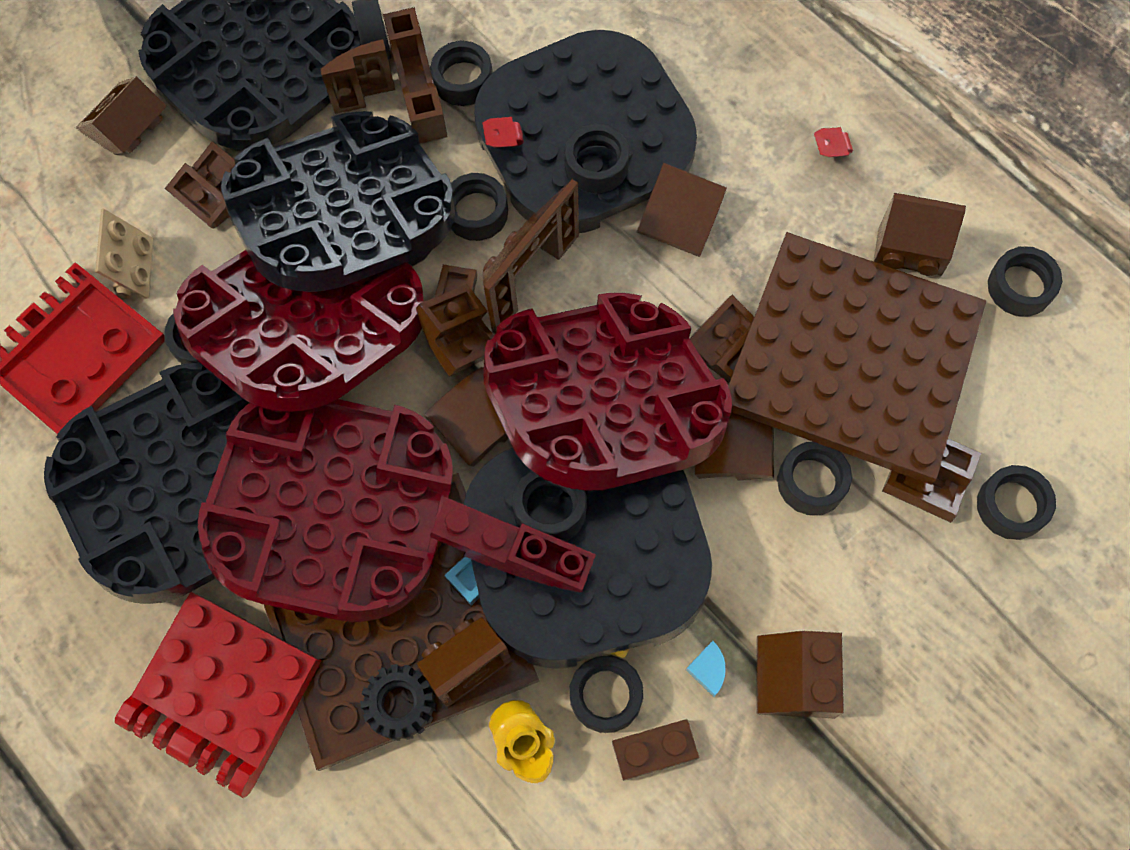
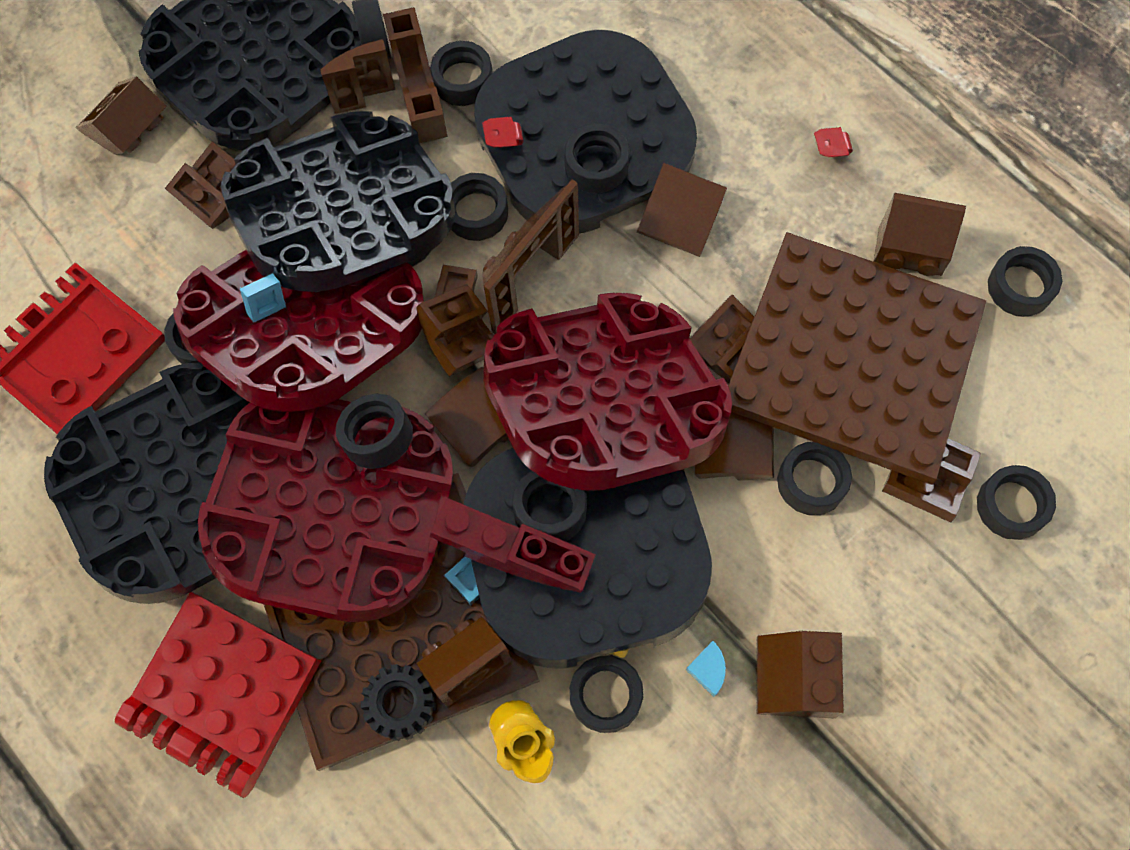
(124, 256): tan hinge -> none
(263, 297): none -> medium azure tile
(364, 410): none -> black tyre
(655, 749): reddish brown plate -> none

